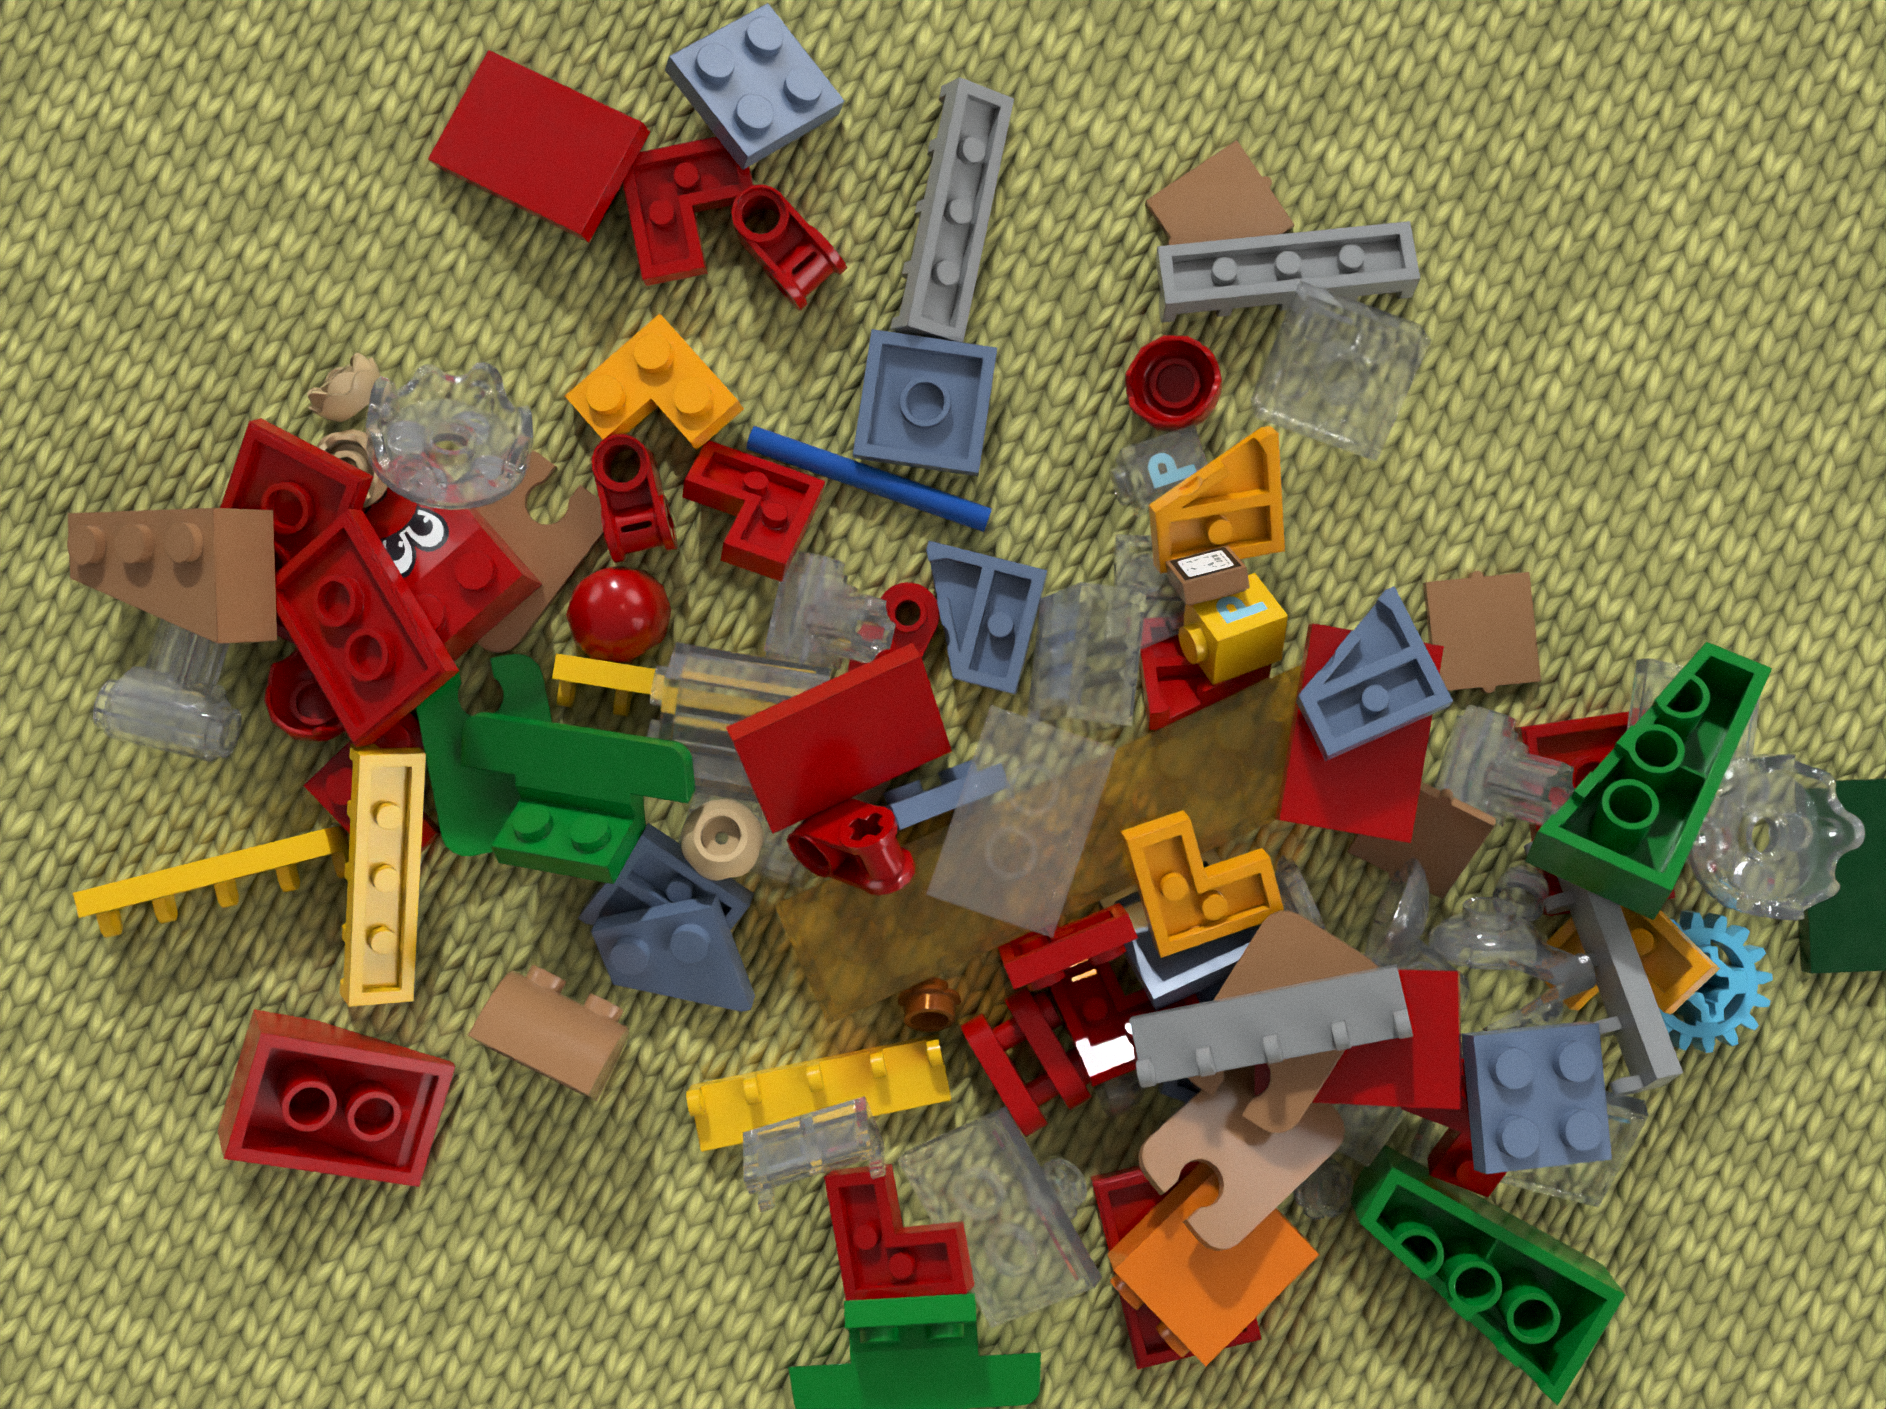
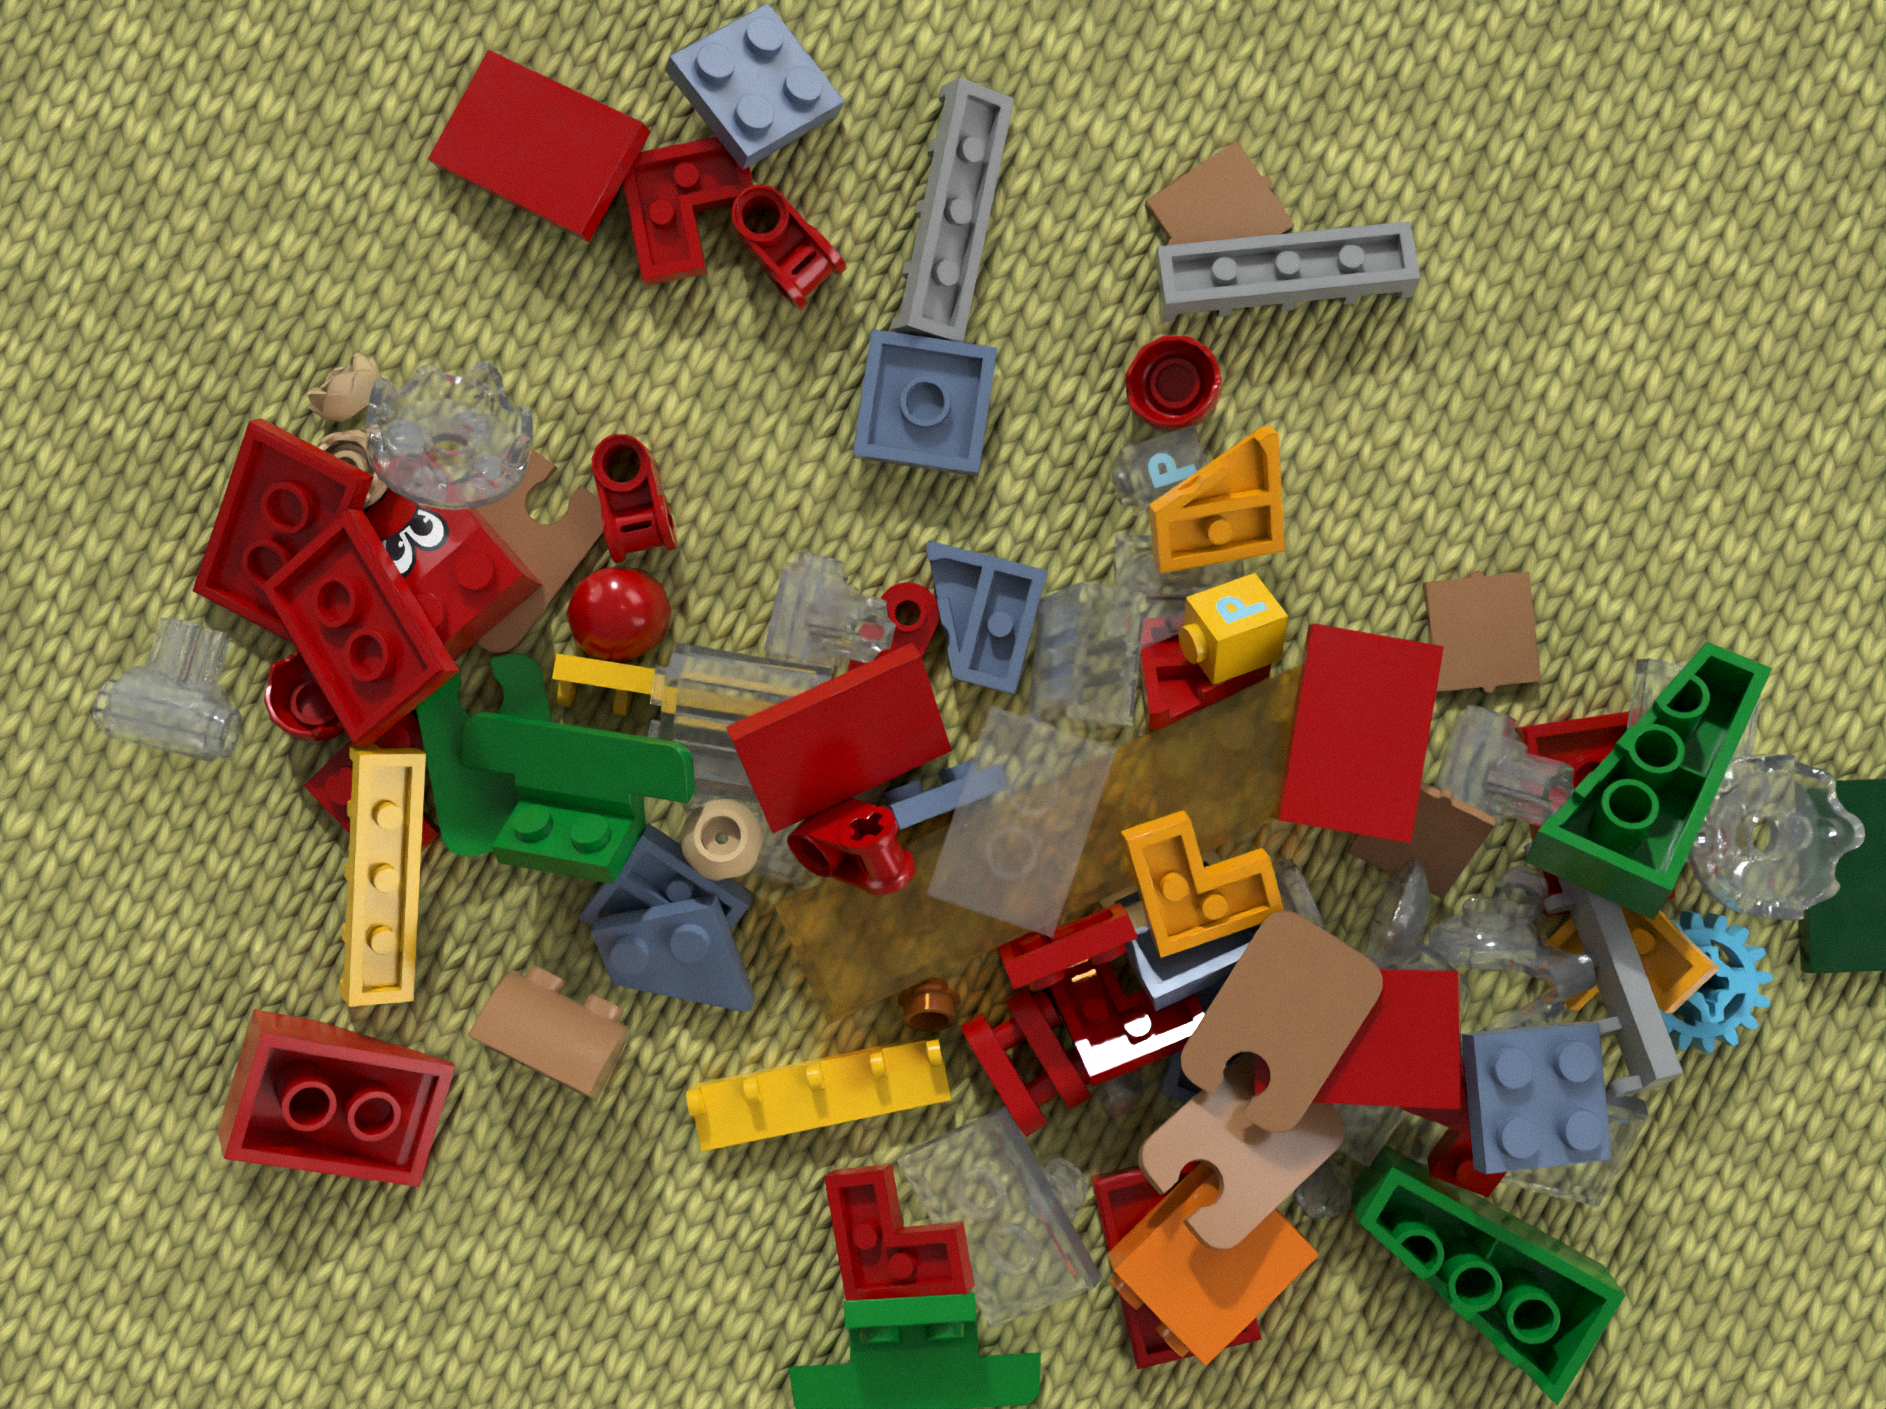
(183, 565): medium nougat wedge -> none
(218, 871): yellow hinge -> none
(650, 373): light orange plate -> none
(769, 505): red plate -> none
(810, 1147): clear hinge -> none
(868, 478): blue bar -> none
(1207, 575): medium nougat tile -> none
(1270, 1025): light grey hinge -> none
(1339, 371): clear brick -> none
(1373, 682): sand blue wing -> none

